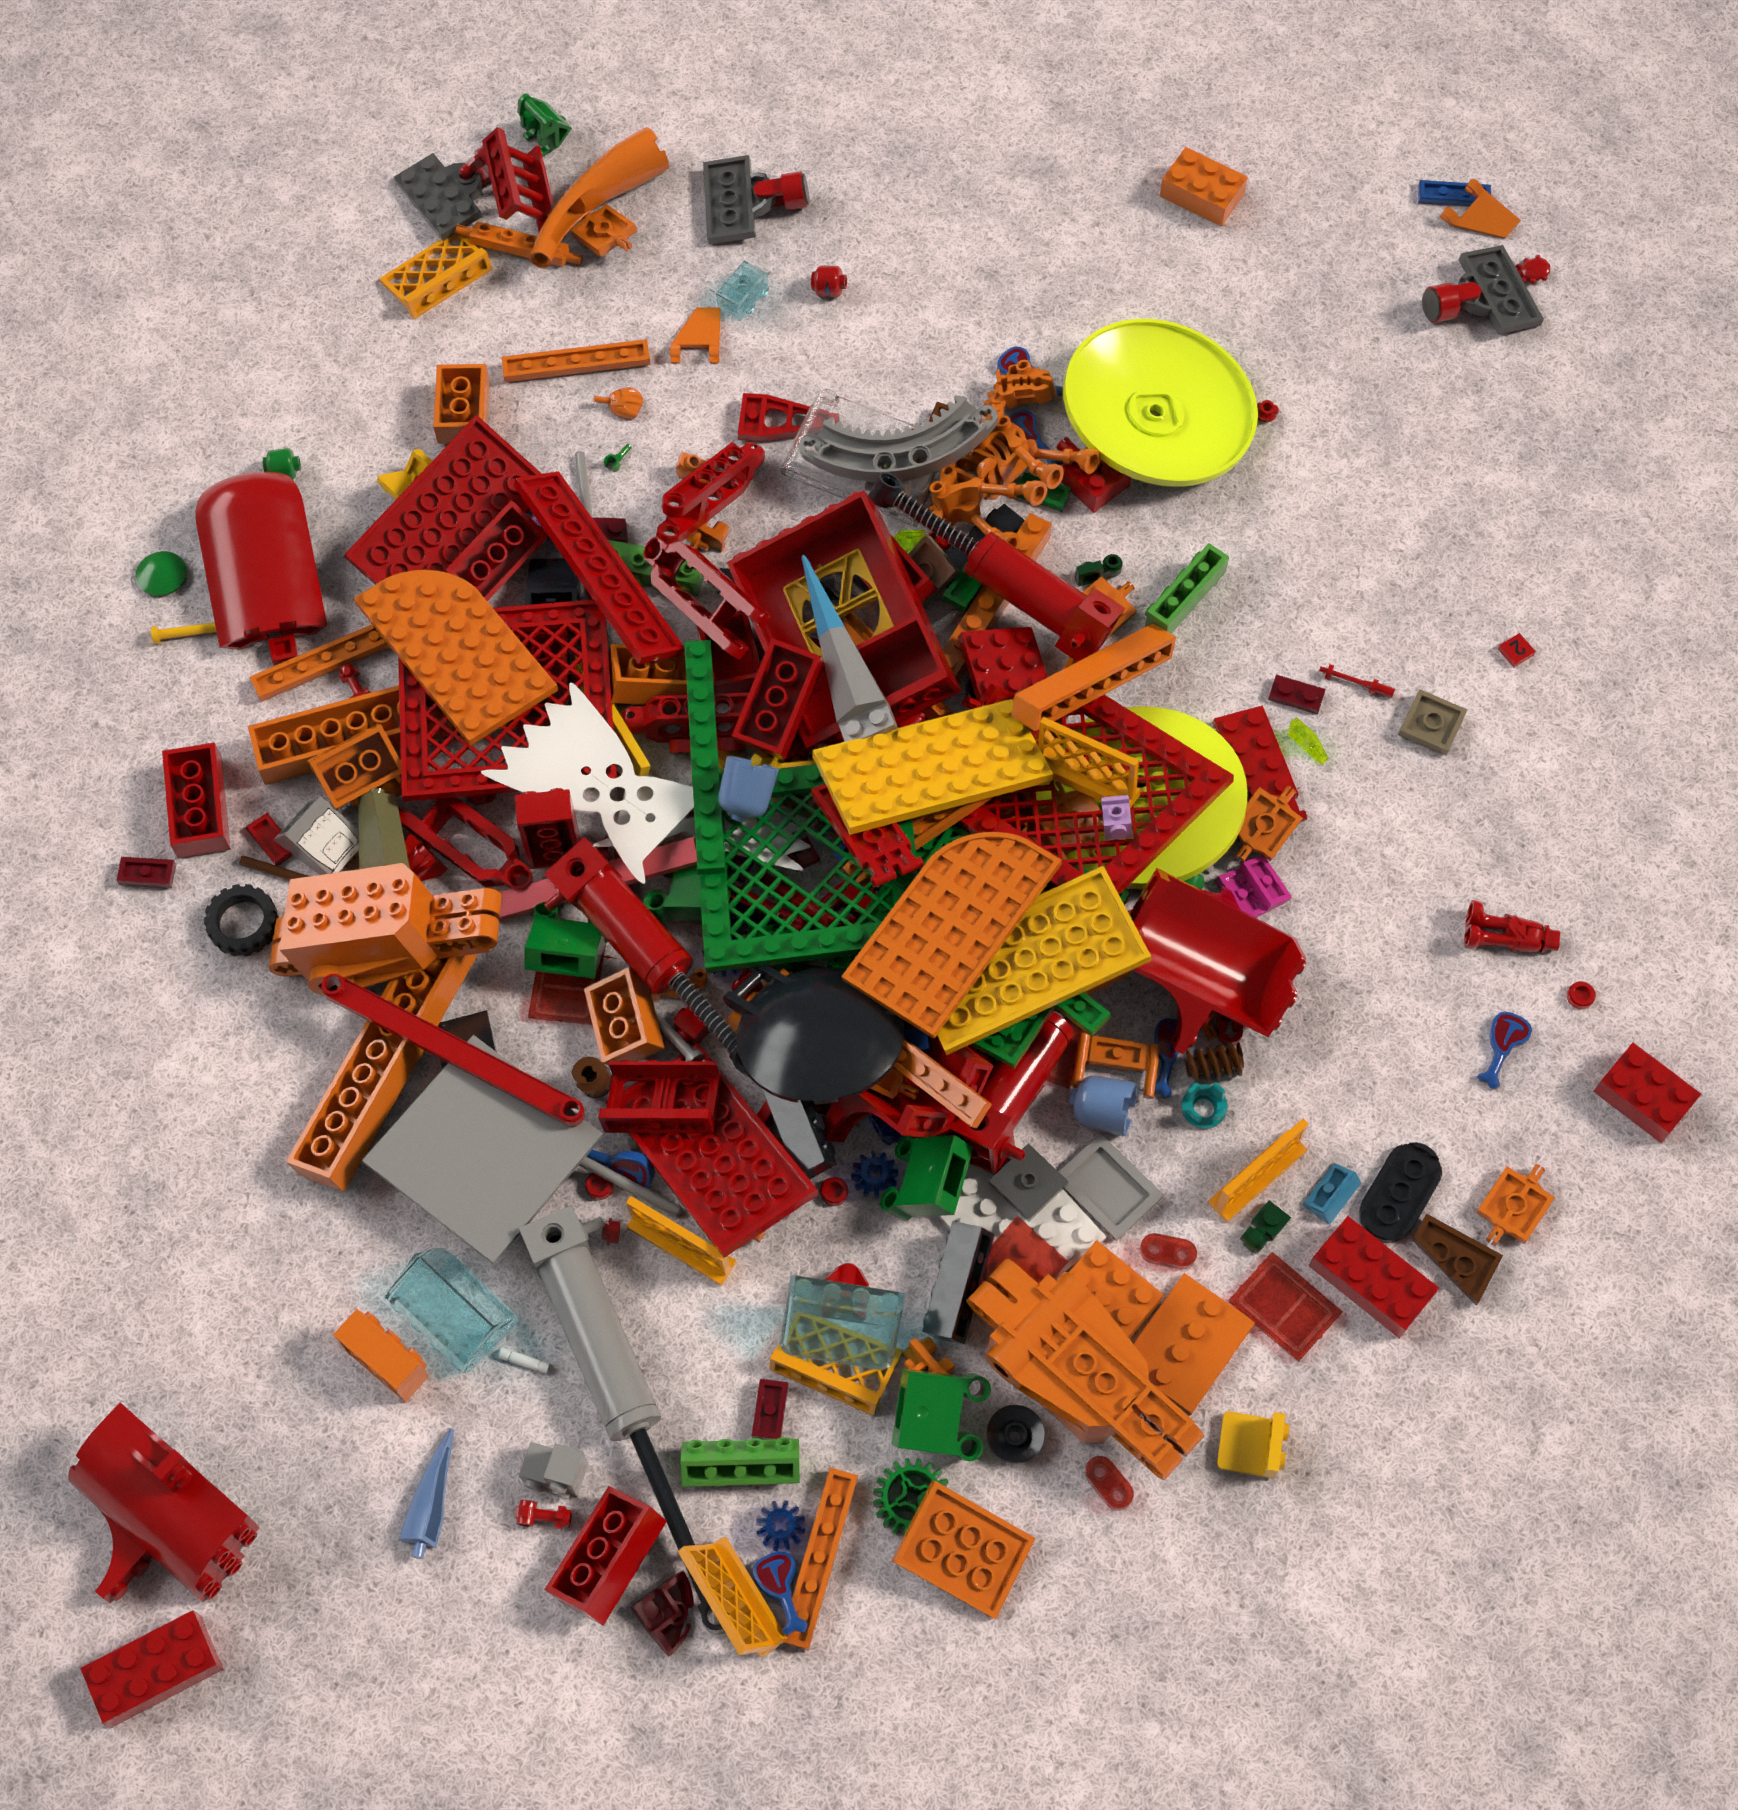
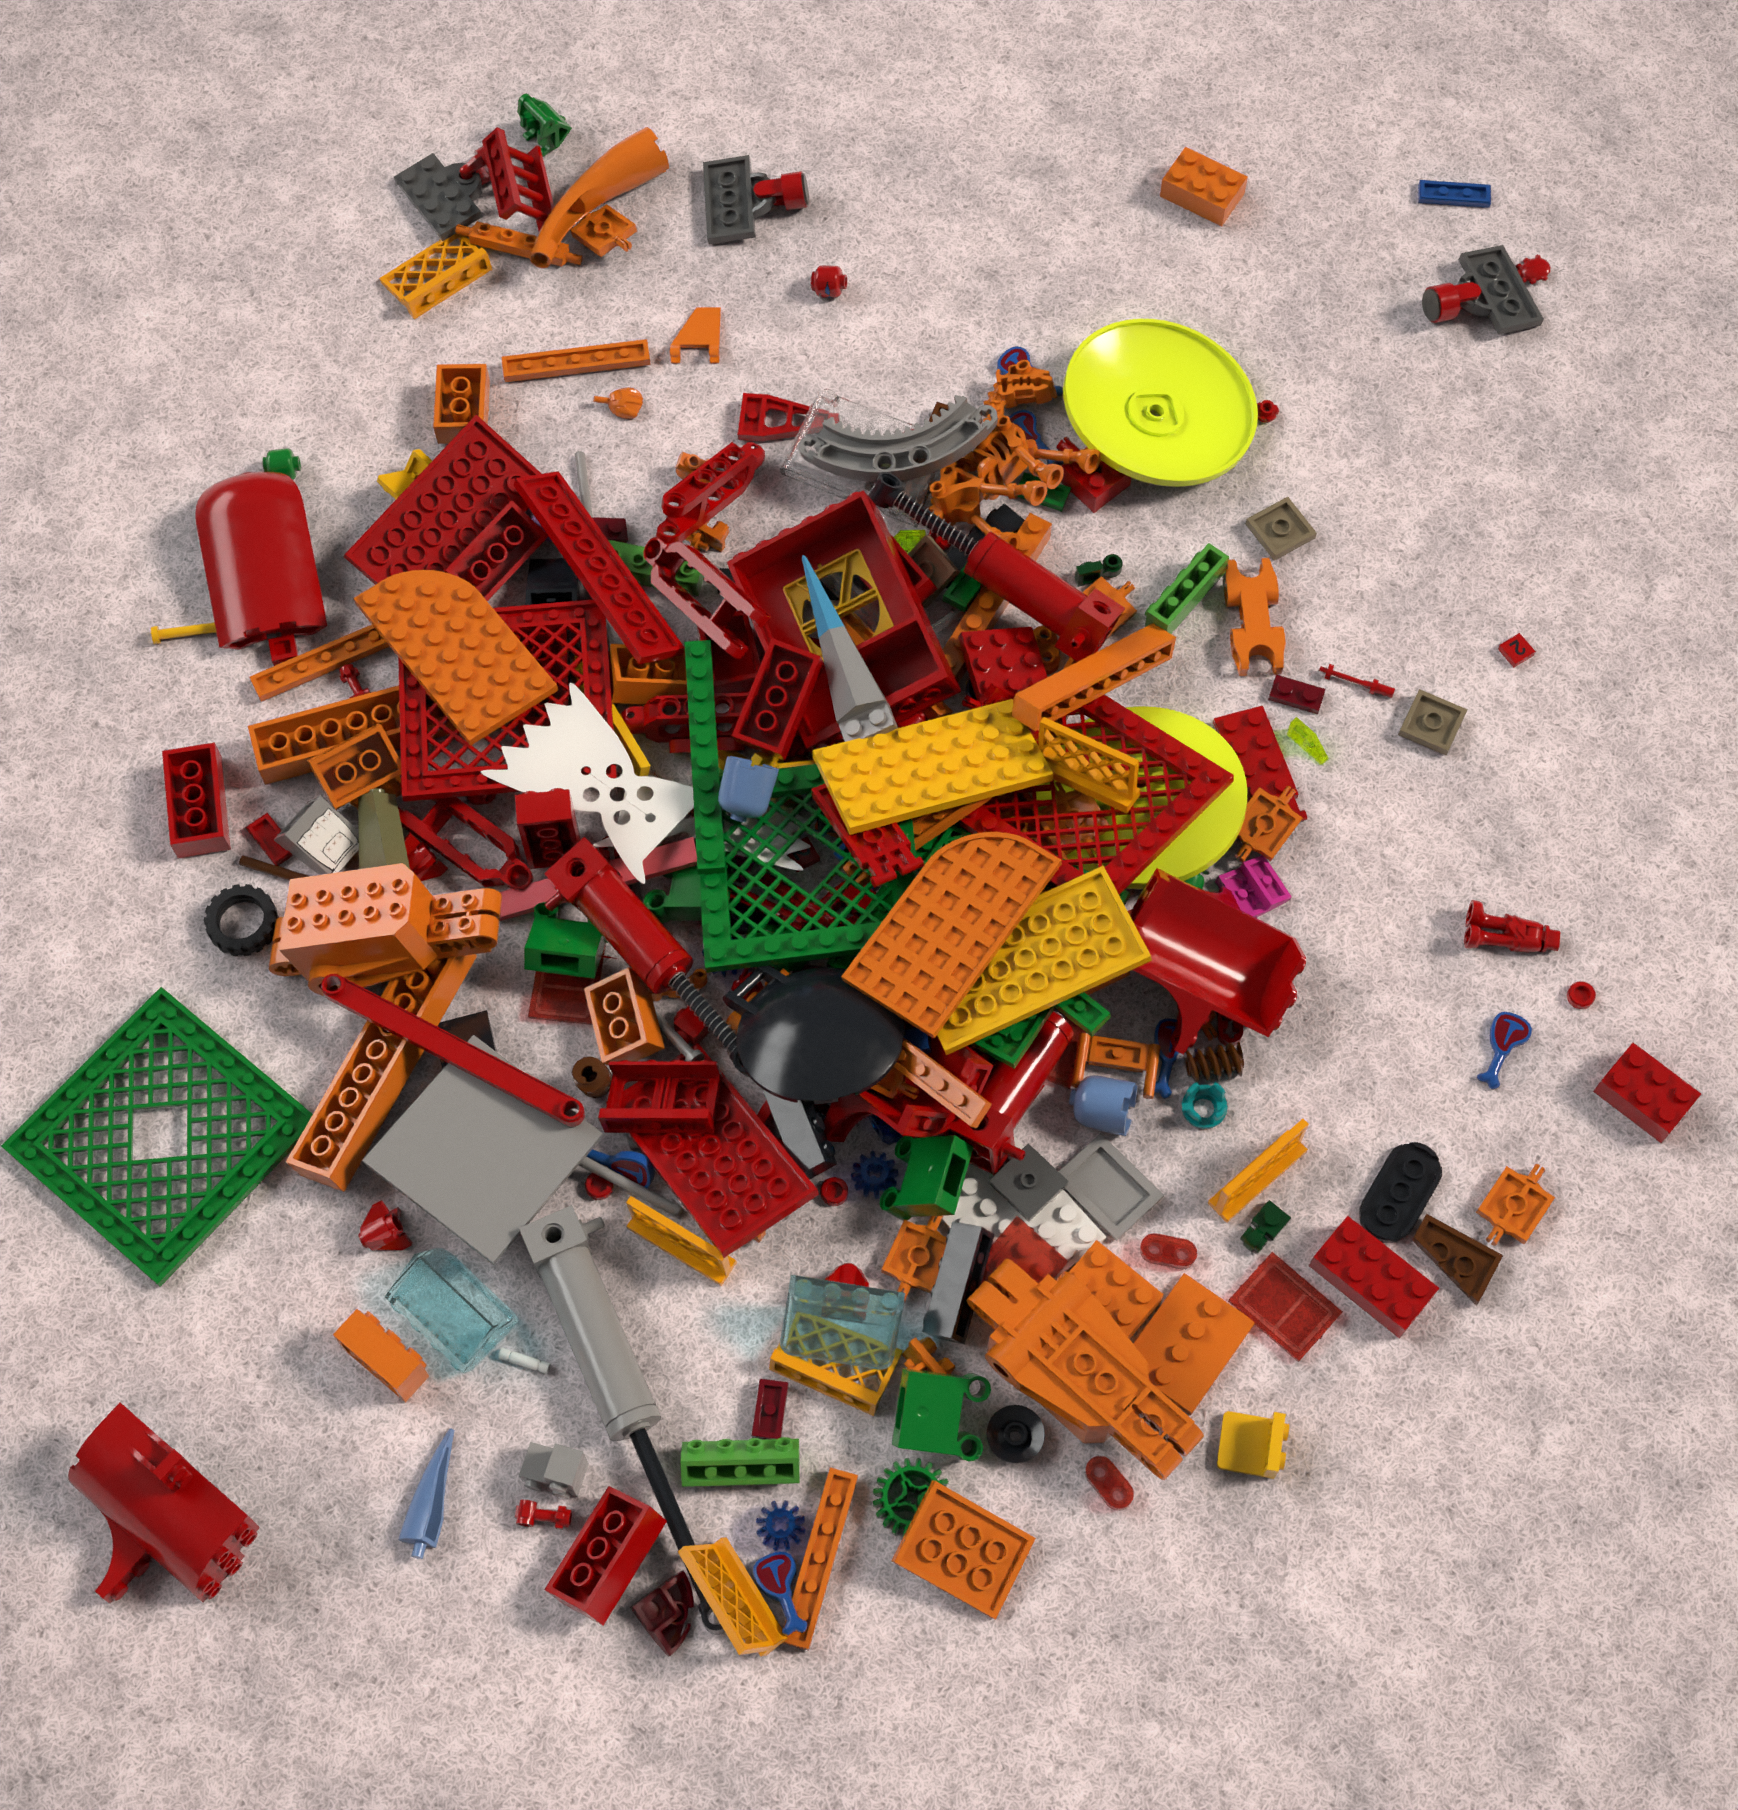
(146, 872): dark red plate -> none
(151, 1669): red brick -> none
(160, 1260): none -> green plate
(161, 573): green dish -> none
(382, 1229): none -> red brick
(611, 1232): red plate -> none
(616, 458): green hand -> none
(743, 290): clear light blue brick -> none
(916, 1255): none -> orange plate
(1047, 648): none -> orange plate
(1116, 817): lavender brick -> none
(1256, 633): none -> orange piece
(1281, 528): none -> dark tan plate
(1332, 1192): dark azure slope -> none
(1484, 215): orange flag -> none

